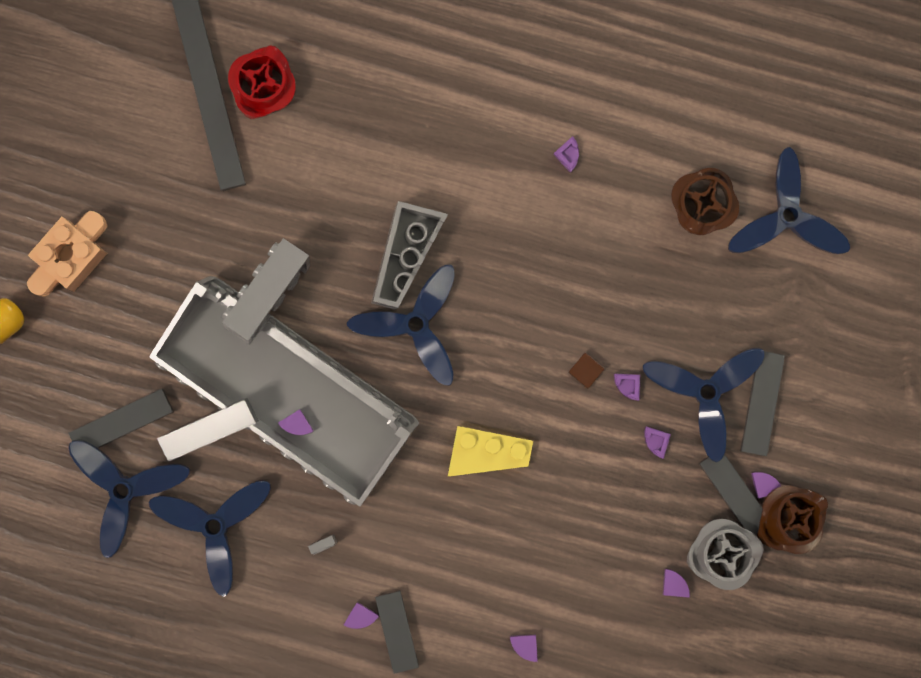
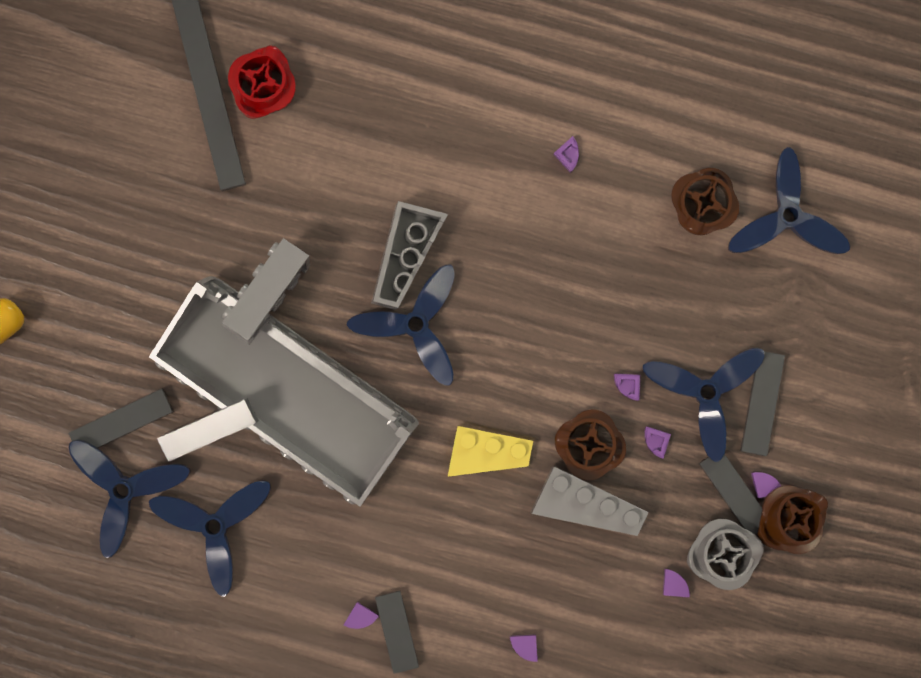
(67, 254): light nougat brick -> none
(296, 424): medium lavender tile -> none
(323, 544): light grey tile -> none
(579, 502): none -> light grey wedge
(586, 370): reddish brown tile -> none
(596, 419): none -> reddish brown piece

